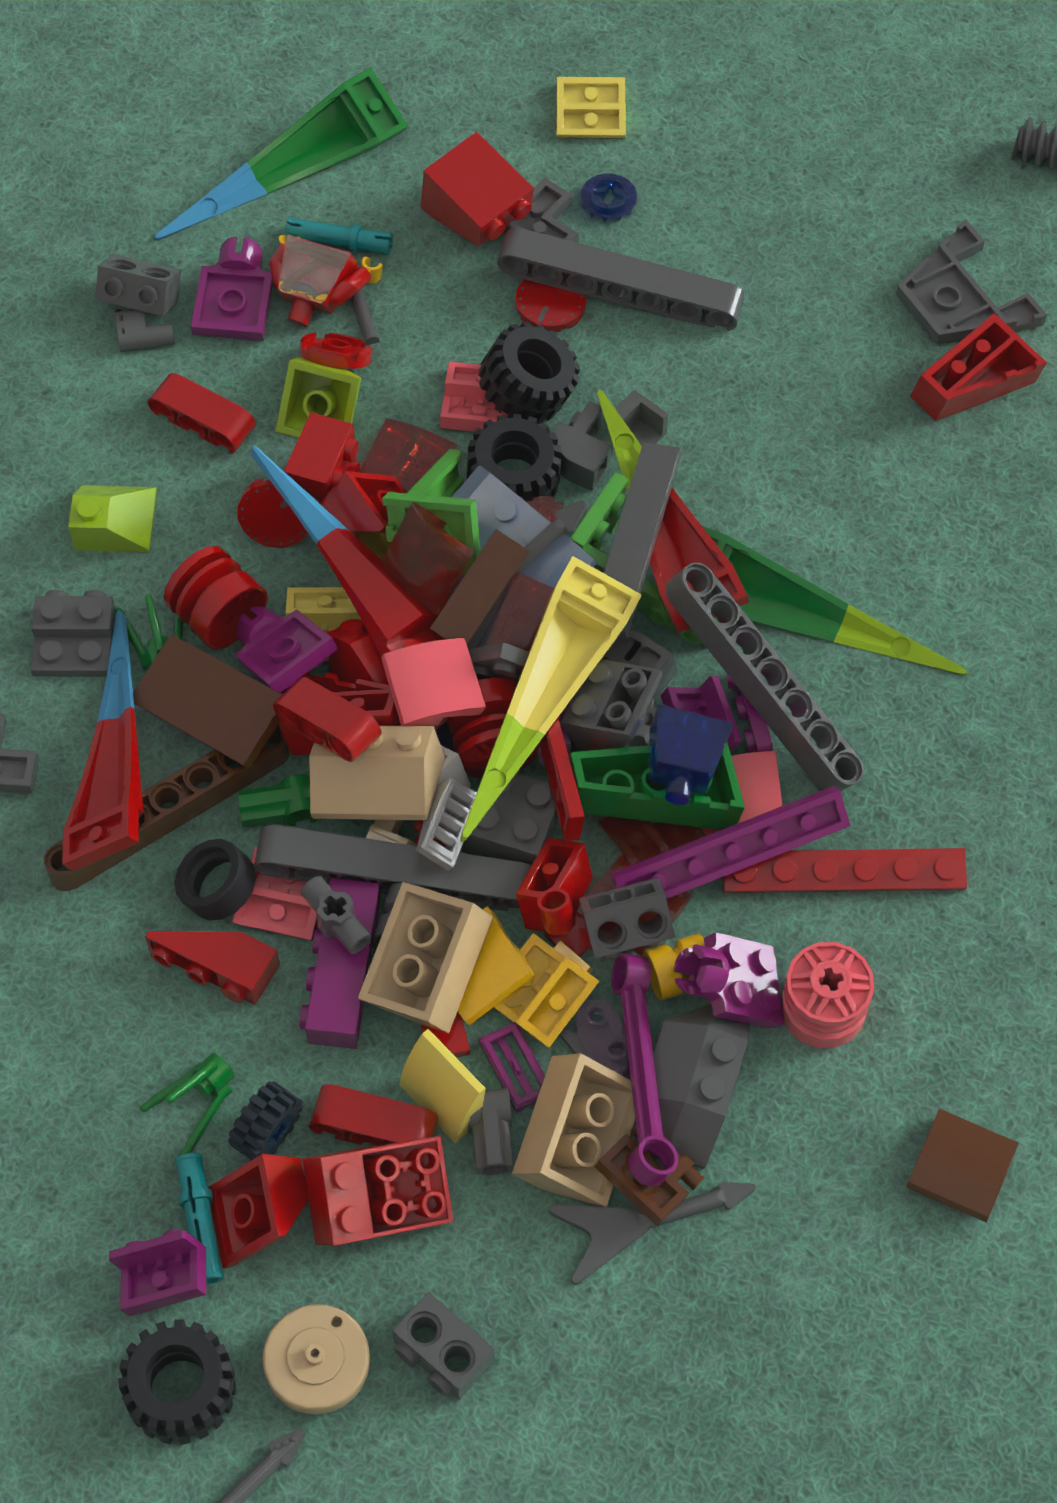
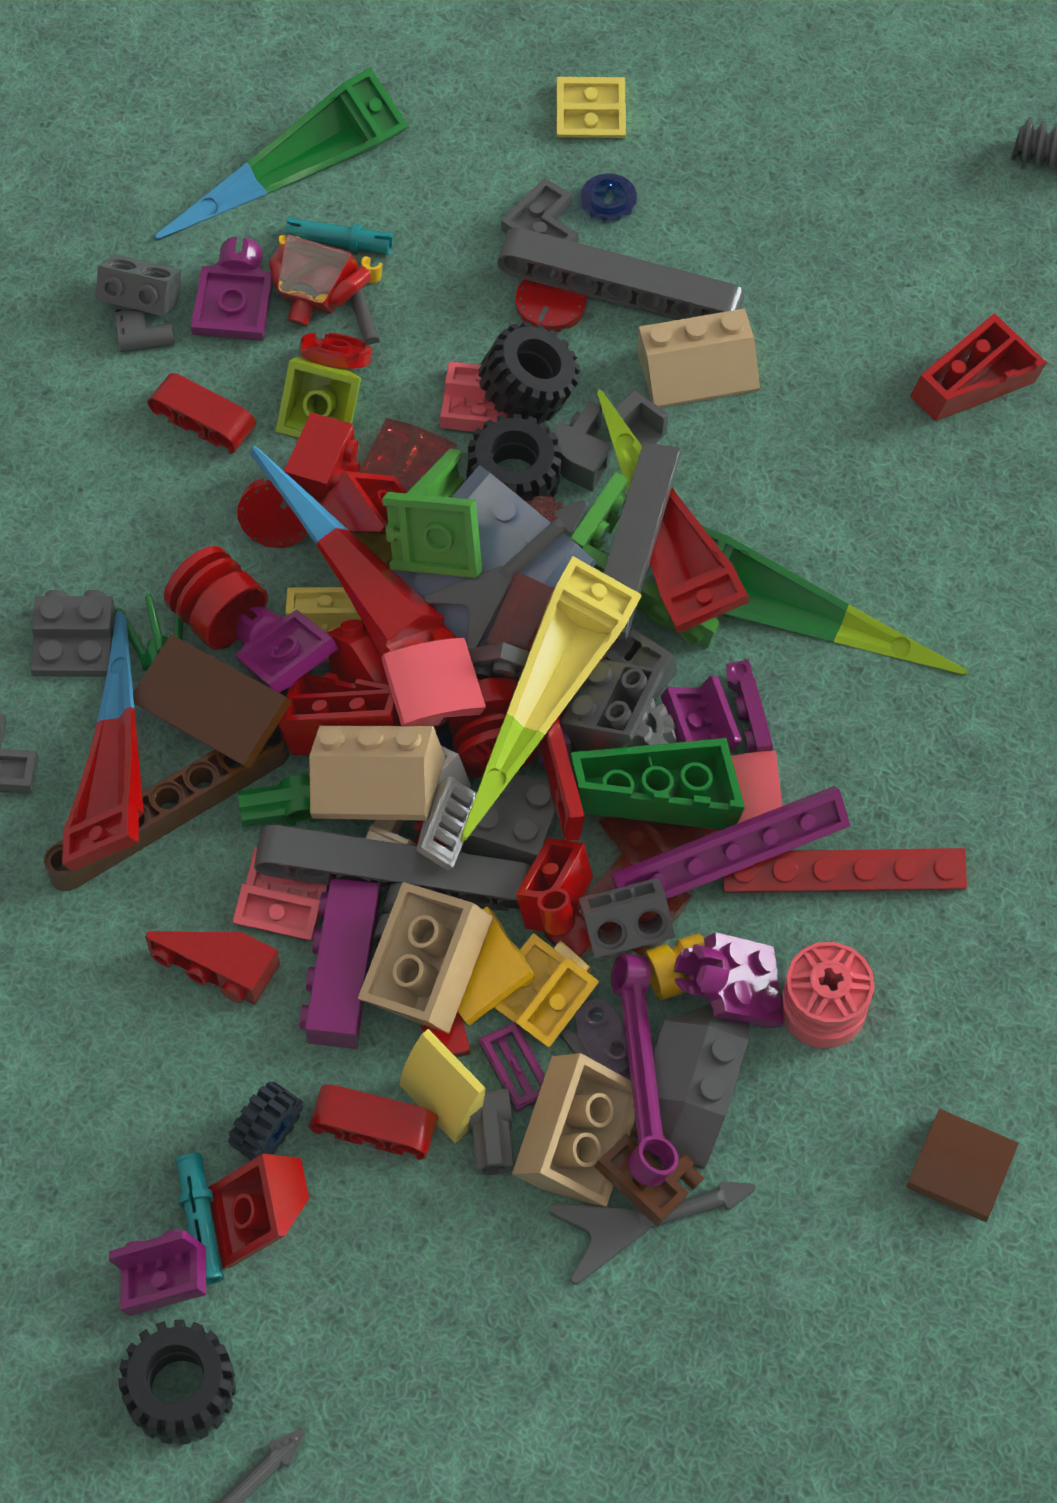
(112, 518): lime slope -> none
(207, 1078): green plant -> none
(230, 895): black tyre -> none
(316, 1359): tan wheel -> none
(327, 719): red beam -> none
(336, 915): dark grey axle -> none
(377, 1191): red slope -> none
(426, 559): clear red slope -> none
(452, 1339): dark grey brick -> none
(475, 191): red slope -> none
(480, 587): reddish brown tile -> none
(685, 751): clear blue torso -> none
(698, 358): none -> tan slope
(746, 671): dark grey beam -> none
(950, 300): dark grey wing -> none

